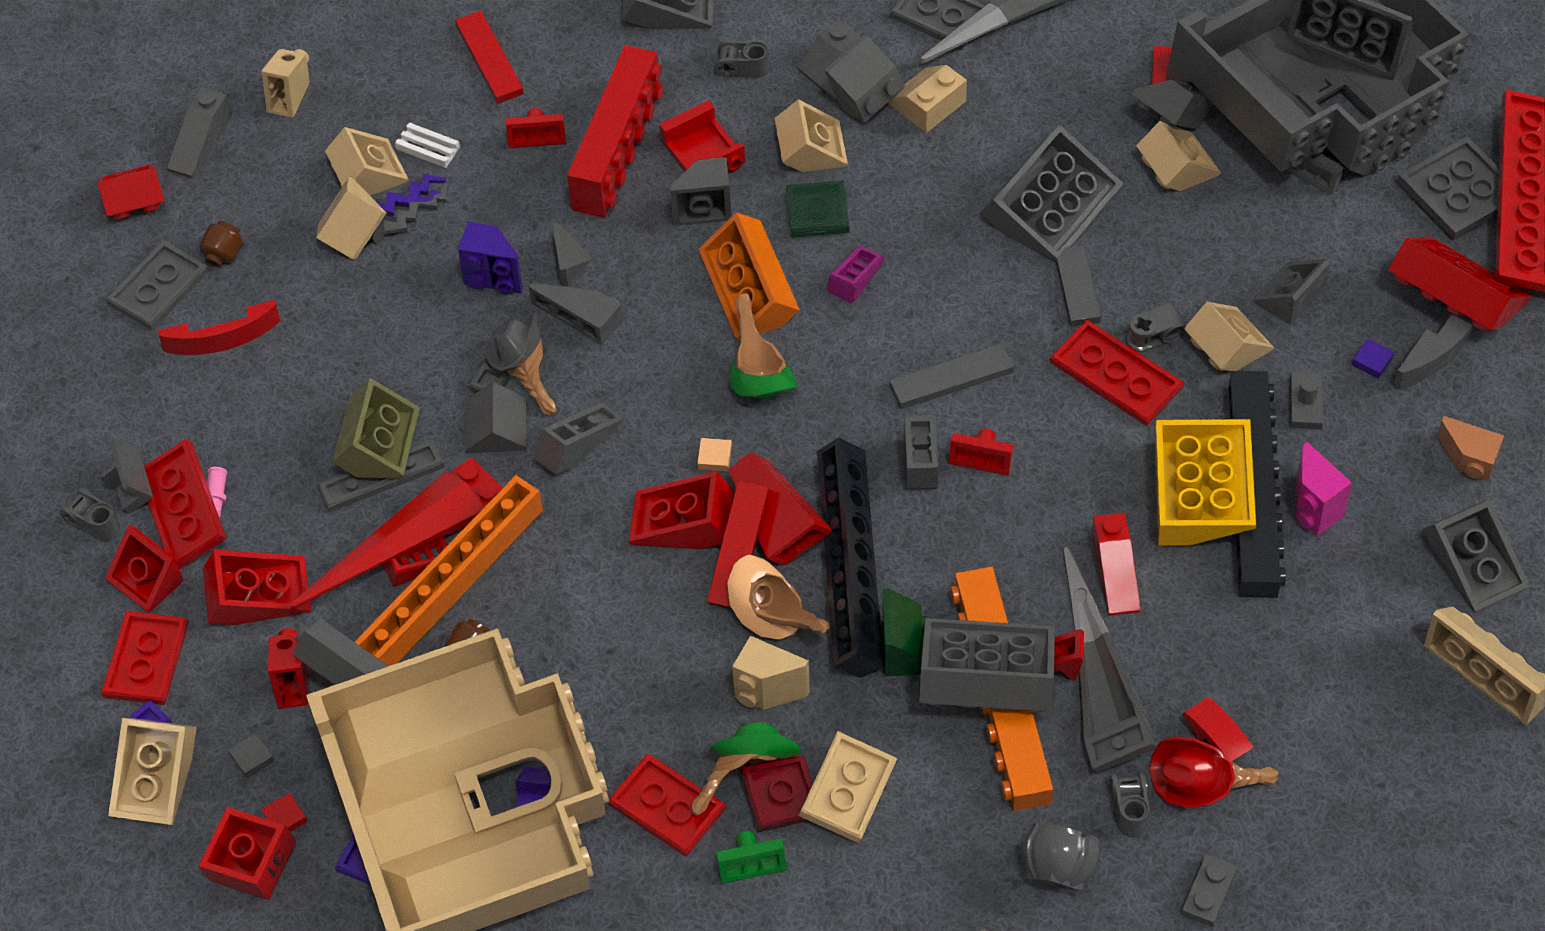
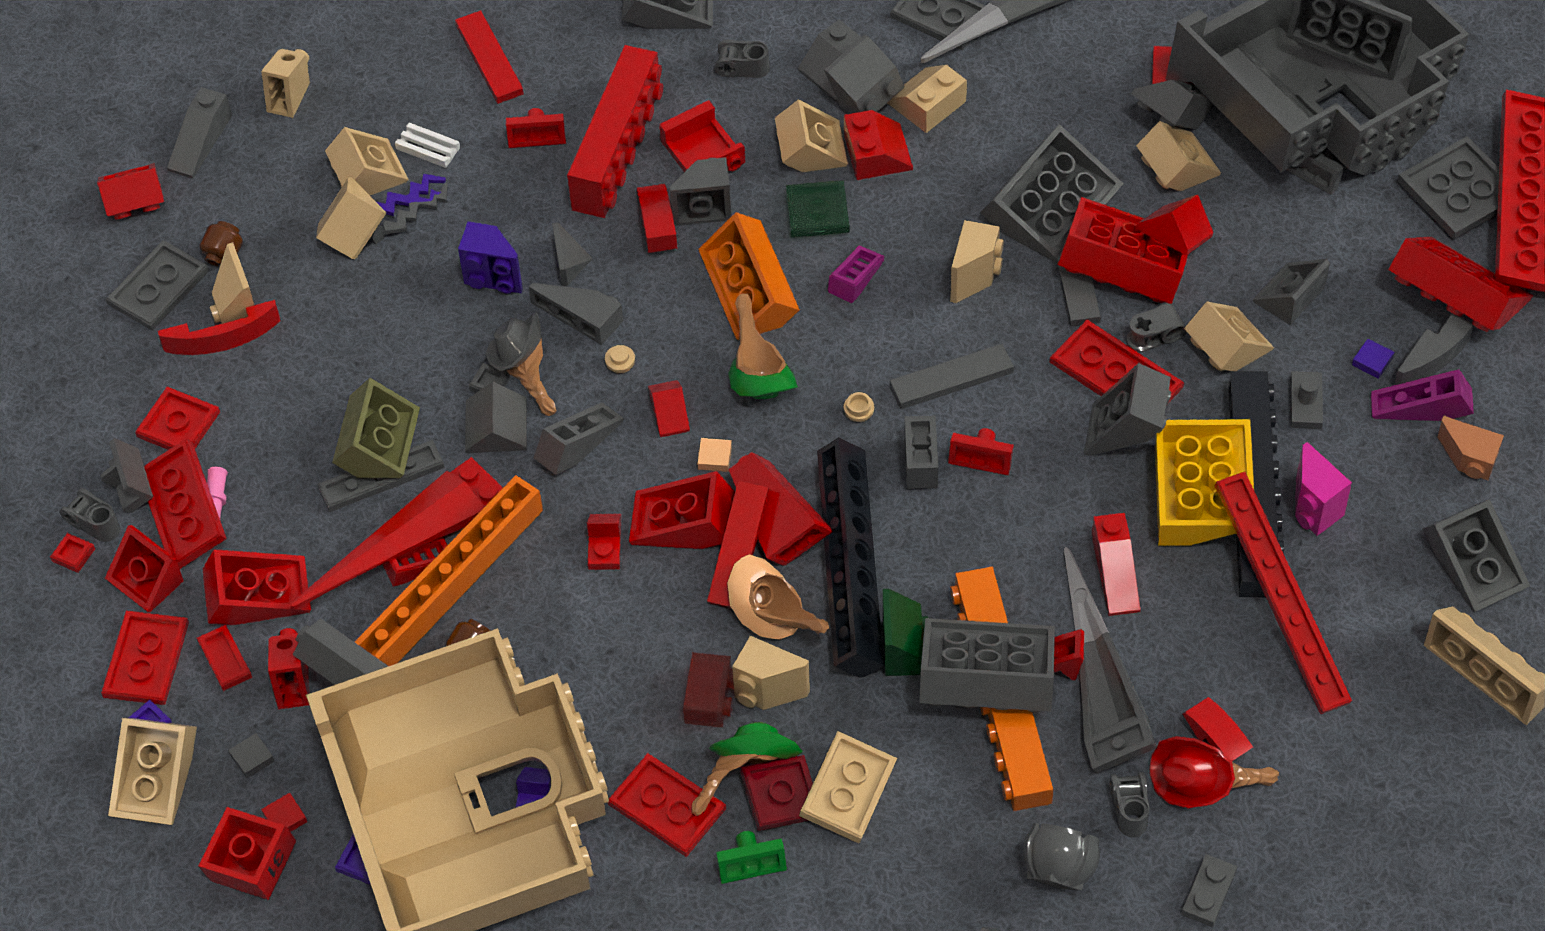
(72, 552): none -> red tile
(177, 418): none -> red tile
(224, 657): none -> red tile
(230, 289): none -> tan slope
(604, 541): none -> red slope
(620, 359): none -> tan plate
(657, 218): none -> red slope
(669, 408): none -> red slope
(708, 690): none -> clear red brick
(858, 407): none -> tan plate
(875, 145): none -> red slope
(975, 260): none -> tan slope
(1113, 251): none -> red slope
(1129, 411): none -> dark grey slope
(1179, 225): none -> red slope
(1283, 593): none -> red tile
(1425, 399): none -> magenta slope

